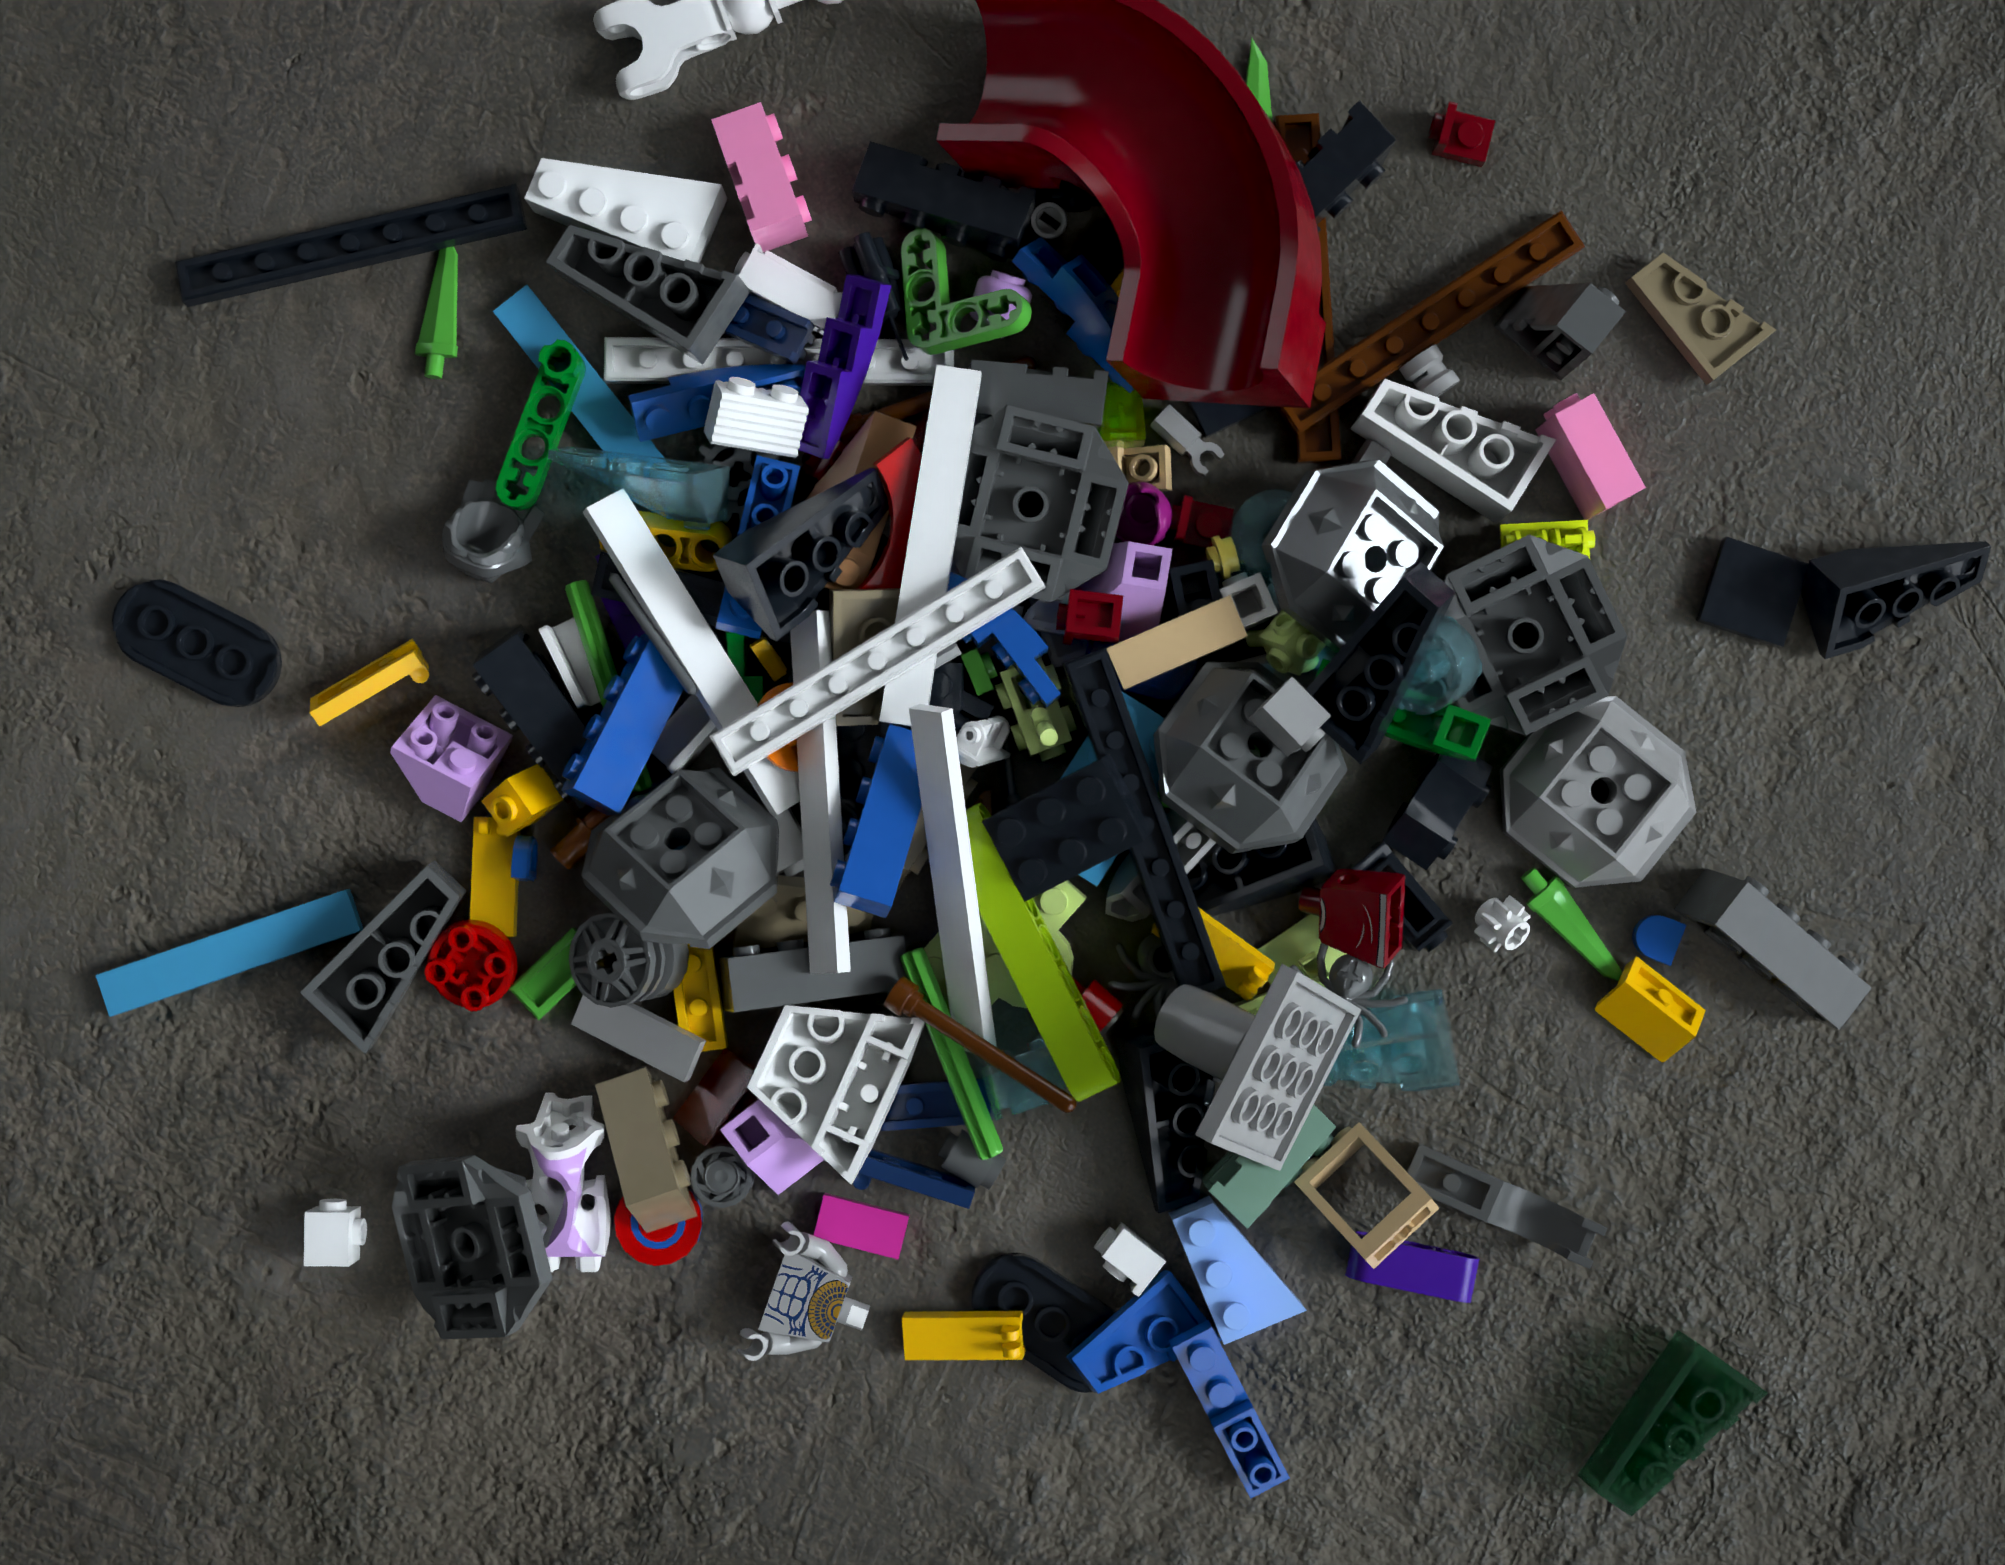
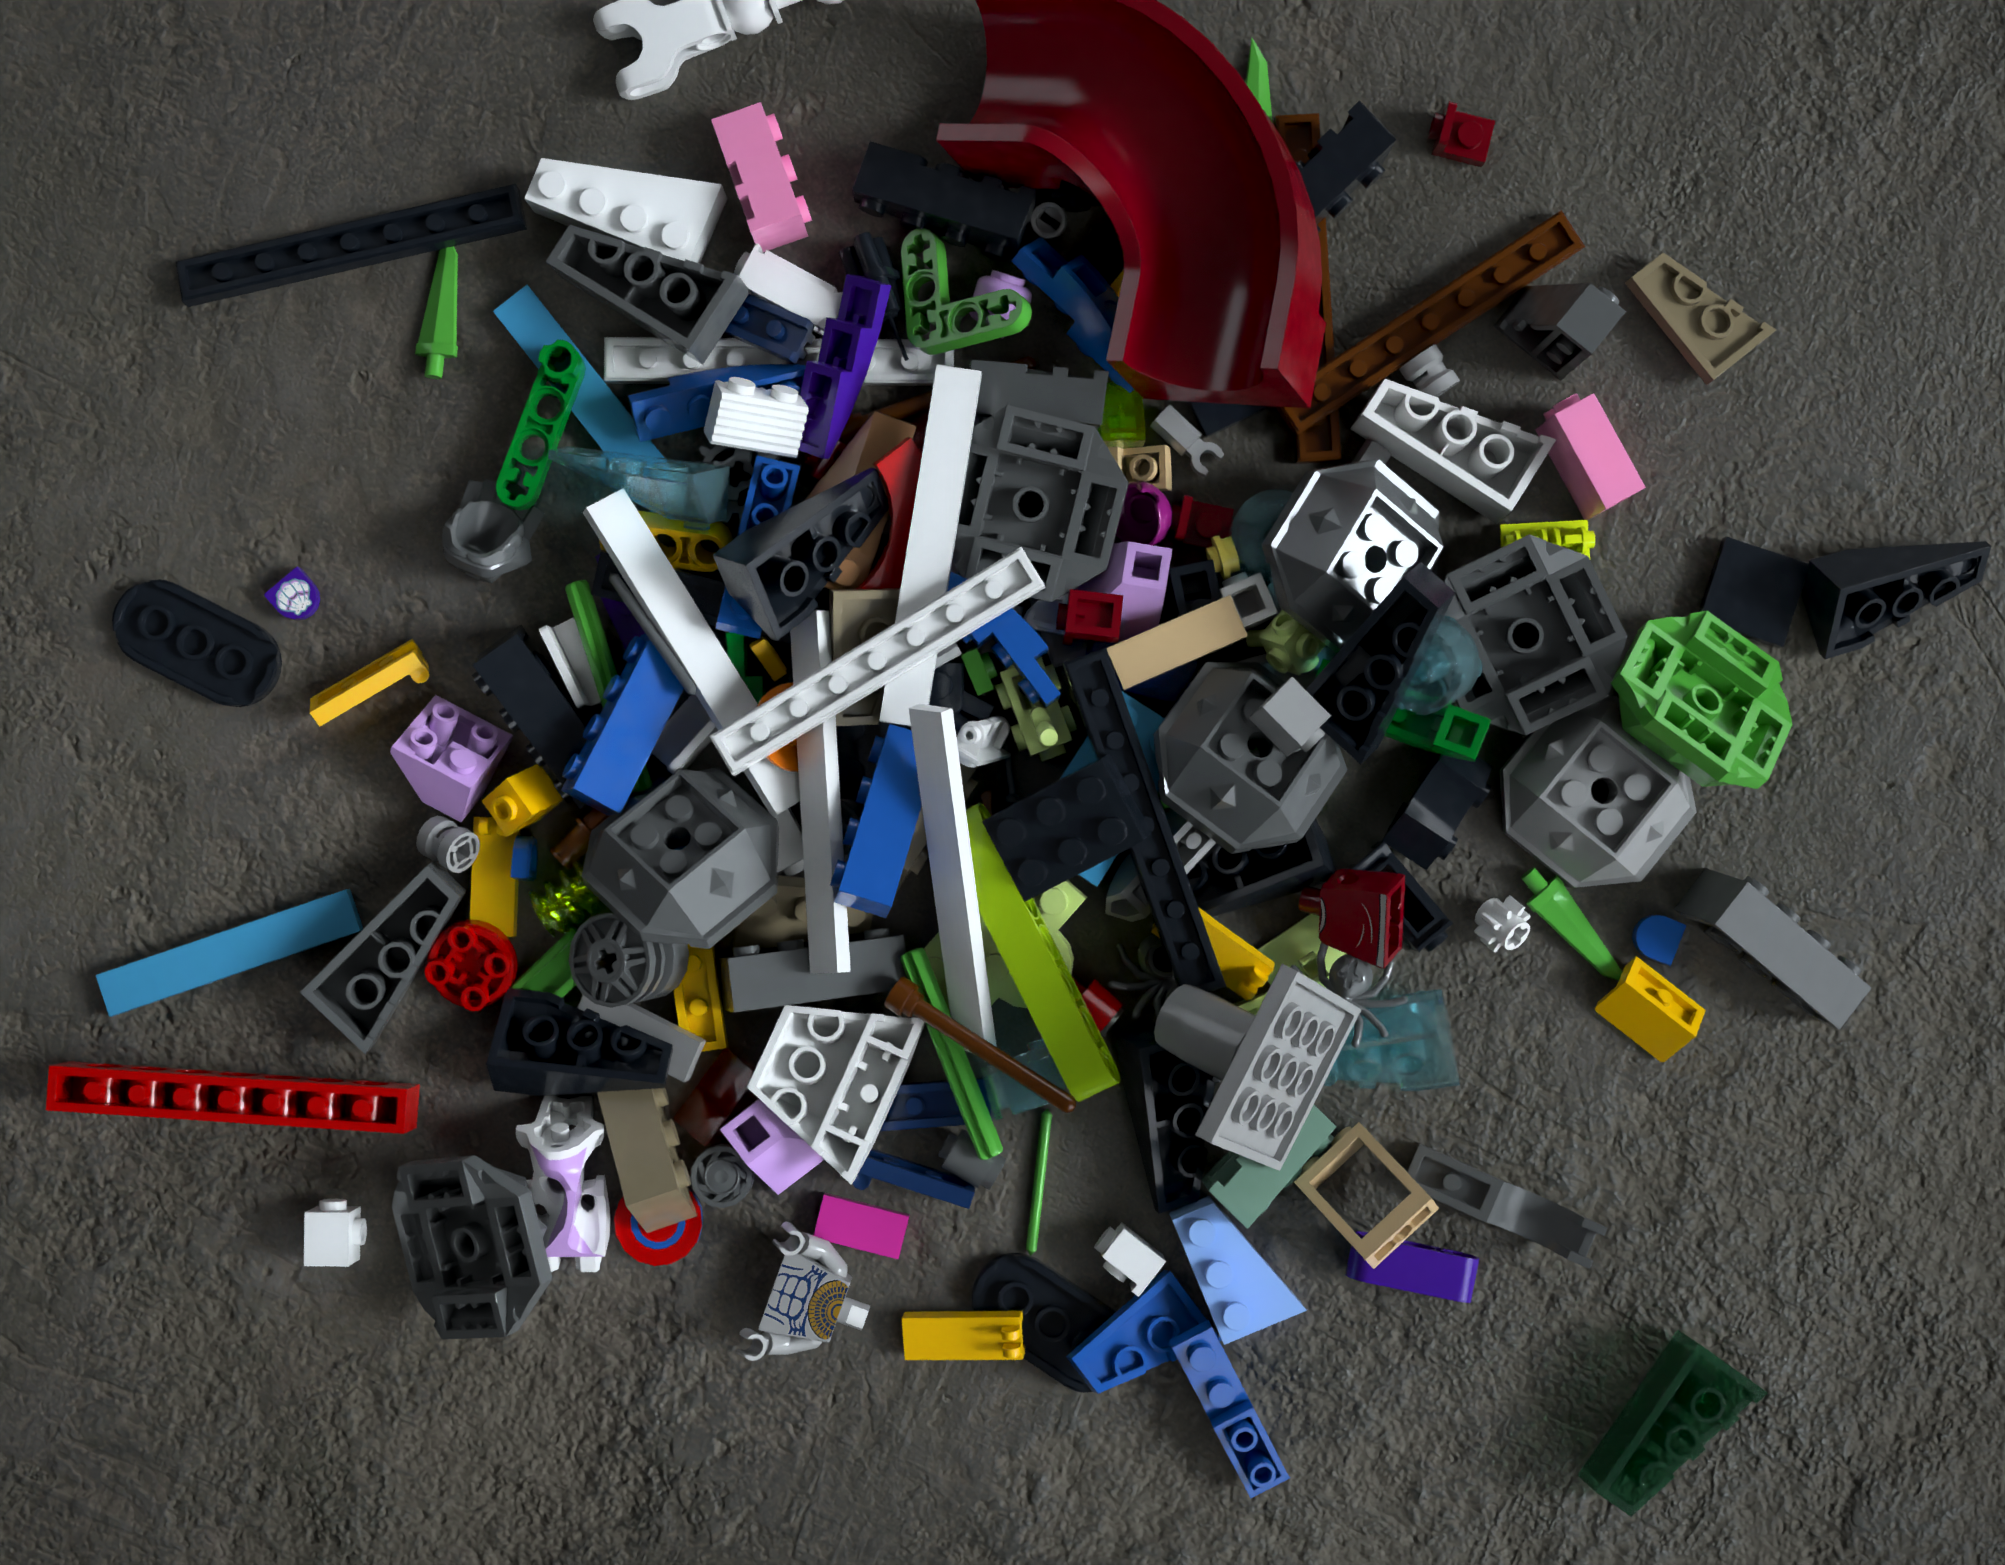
(232, 1097): none -> red brick
(295, 595): none -> tile
(450, 845): none -> light grey wheel
(559, 1049): none -> black wedge
(564, 902): none -> clear neon green piece
(1038, 1183): none -> bright green axle
(1704, 700): none -> bright green piece

